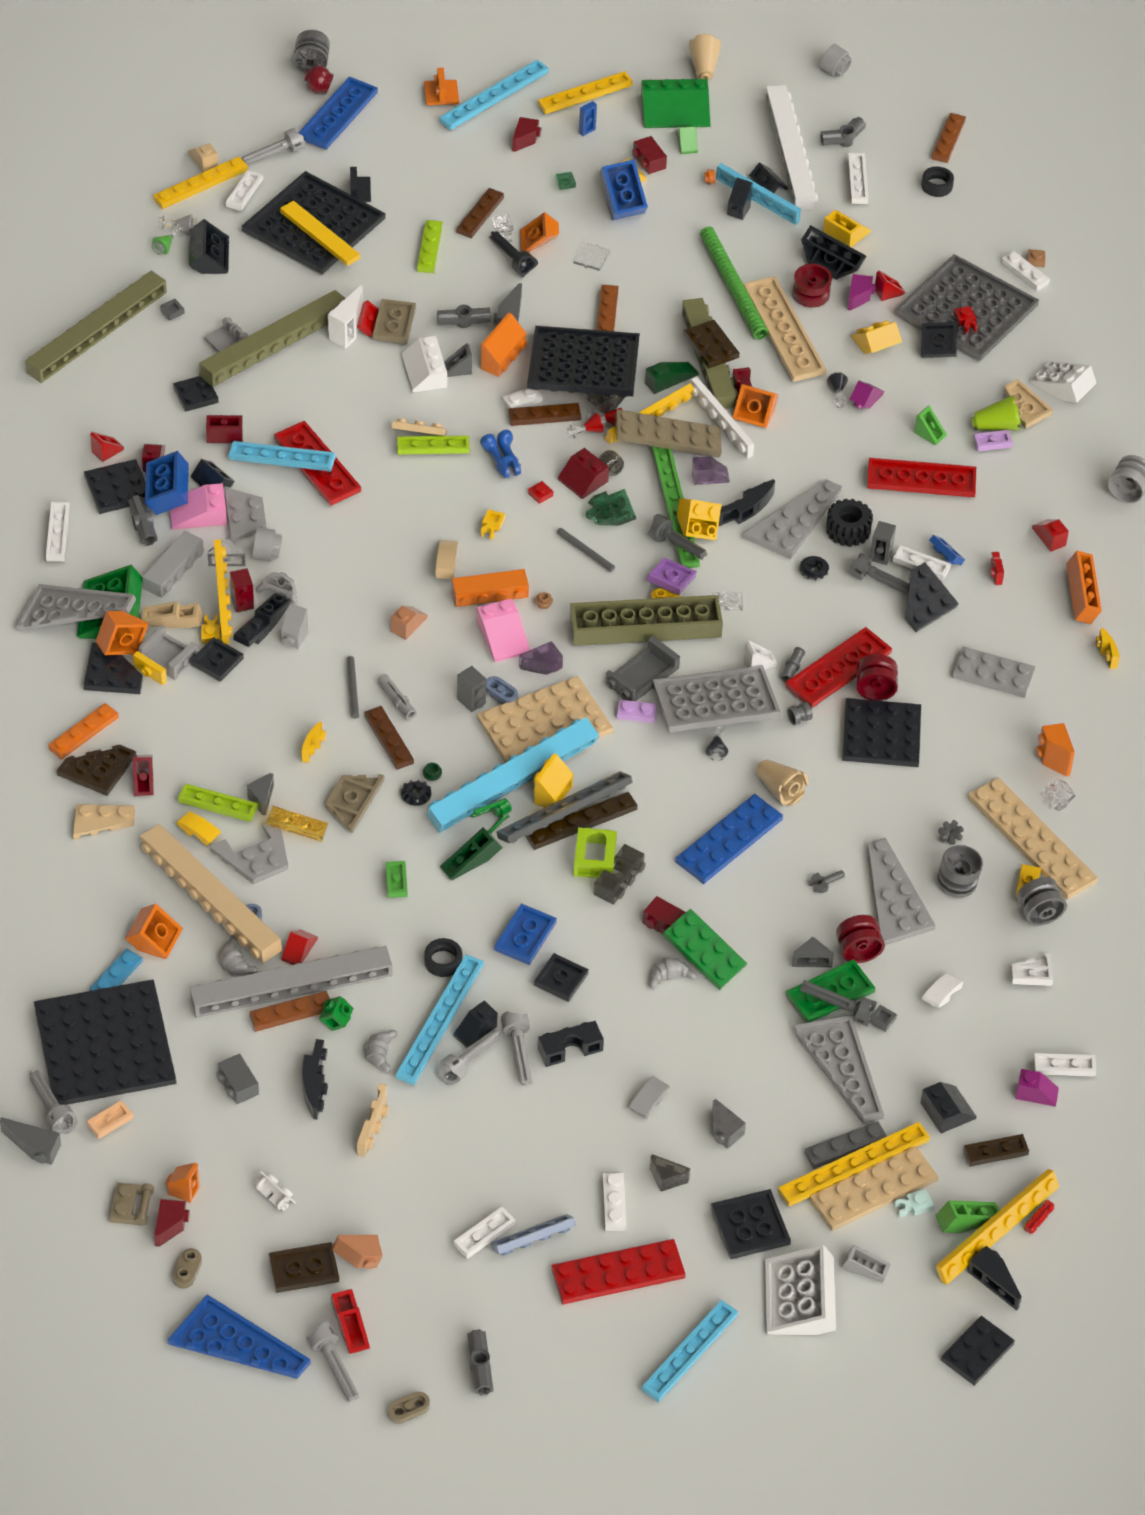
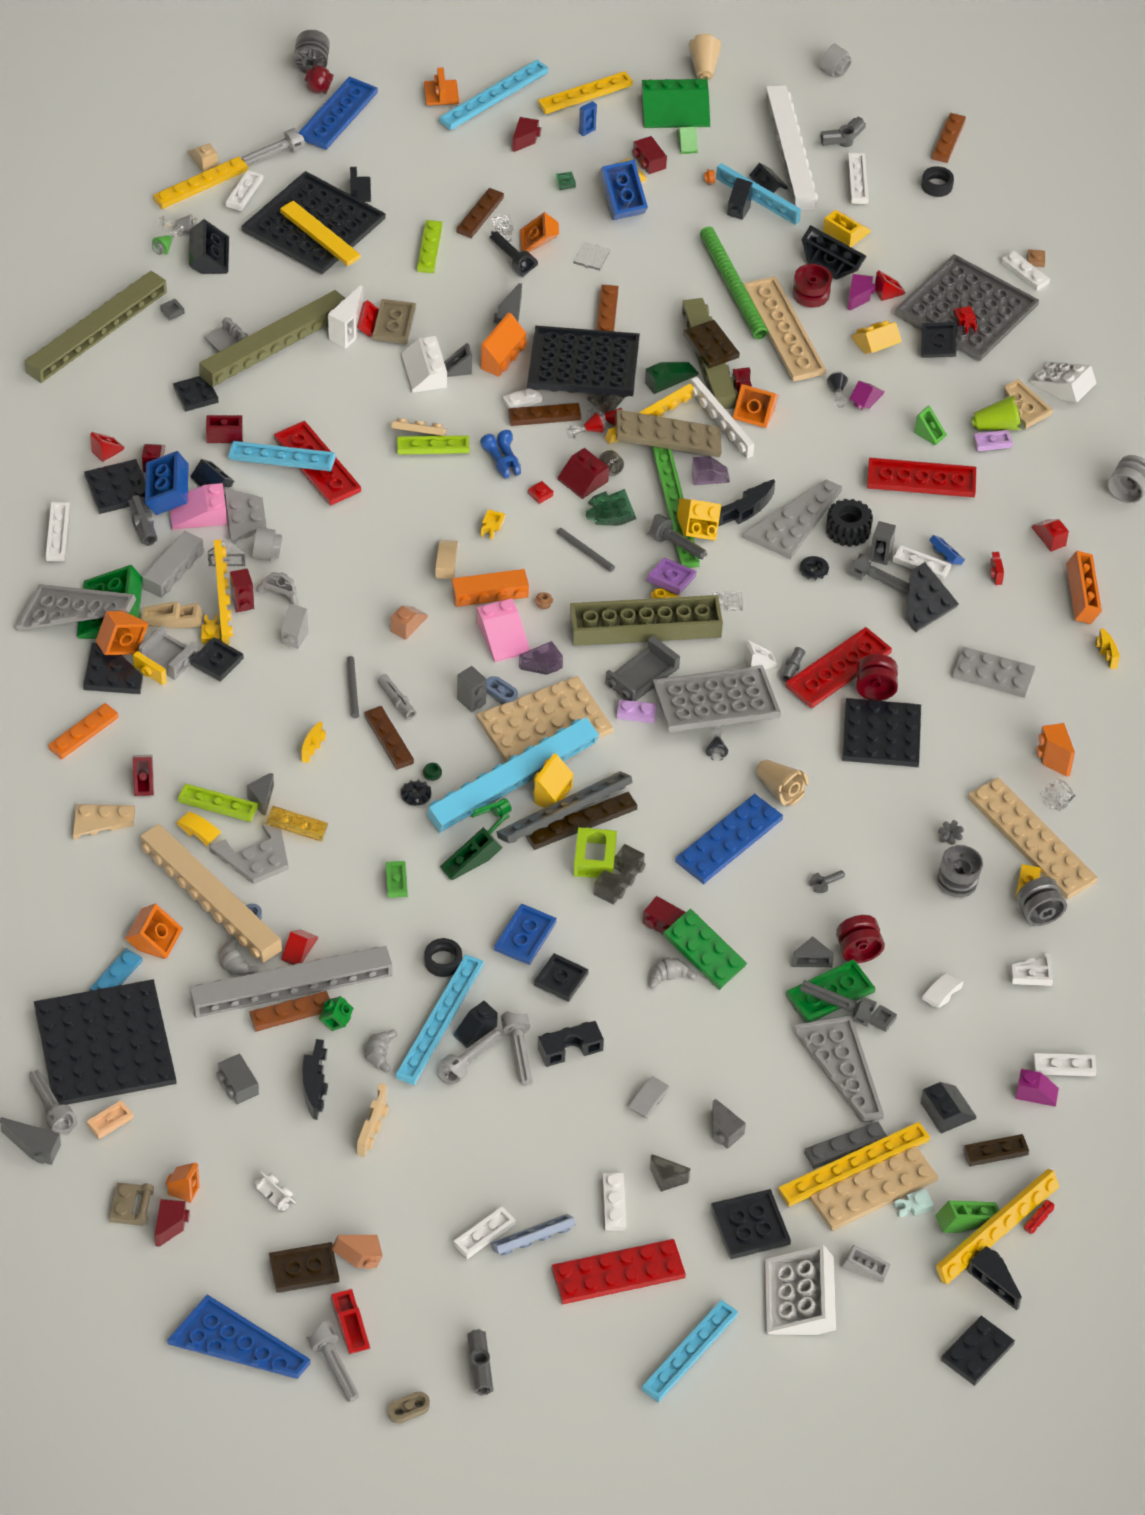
(98, 768): dark brown plate -> none
(188, 1267): dark tan plate -> none
(264, 620): black slope -> none
(352, 798): dark tan wing -> none
(463, 316): dark grey piece -> none
(799, 713): dark grey wheel -> none
(896, 900): light grey wing -> none

